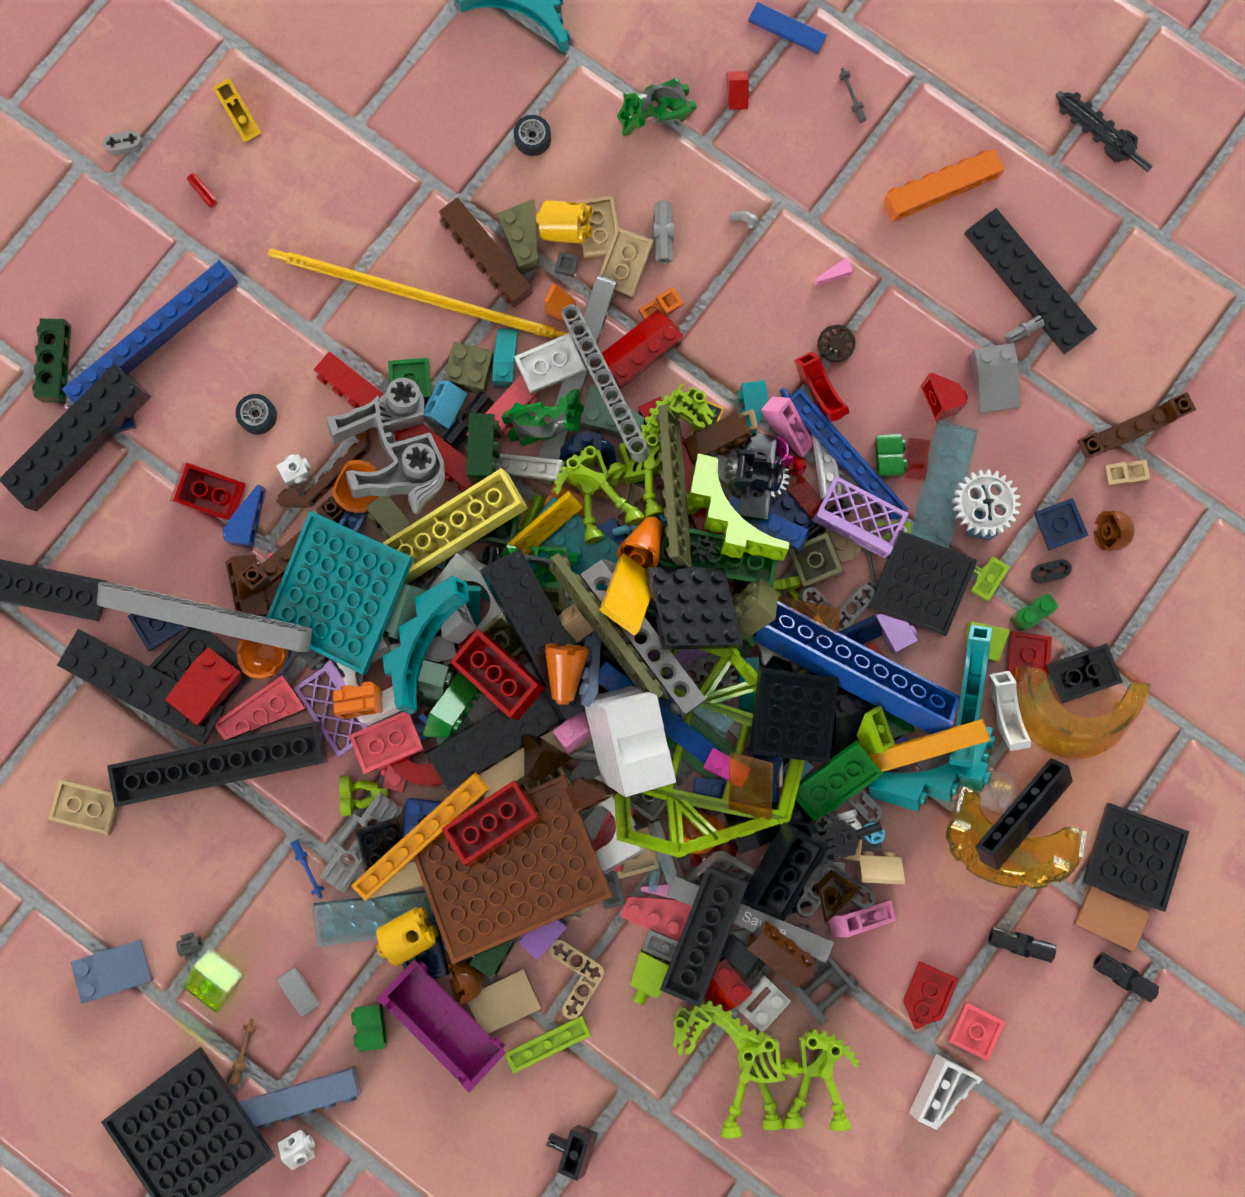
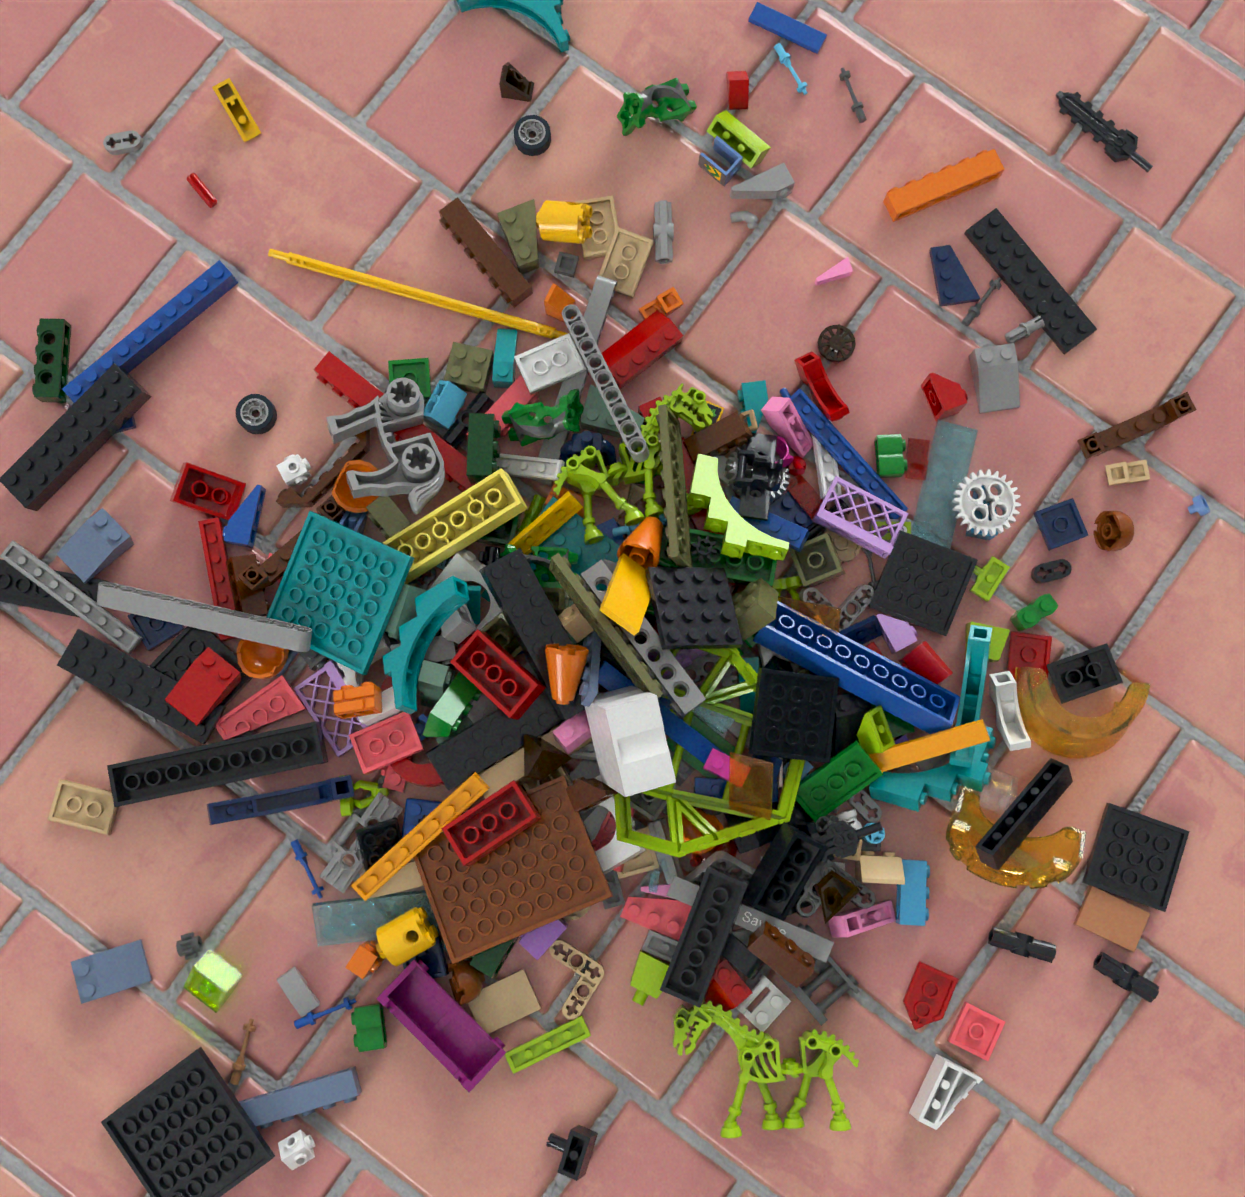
(71, 597): none -> light grey tile
(95, 546): none -> sand blue slope
(215, 558): none -> red plate
(281, 801): none -> dark blue arch
(311, 1017): none -> blue piece
(365, 960): none -> orange brick
(514, 84): none -> dark brown slope
(727, 153): none -> medium blue piece
(739, 138): none -> lime brick
(767, 185): none -> light grey slope
(785, 59): none -> medium azure piece
(912, 896): none -> dark azure brick
(926, 663): none -> red slope
(950, 278): none -> dark blue wing
(974, 311): none -> dark grey piece
(1199, 505): none -> medium blue tile

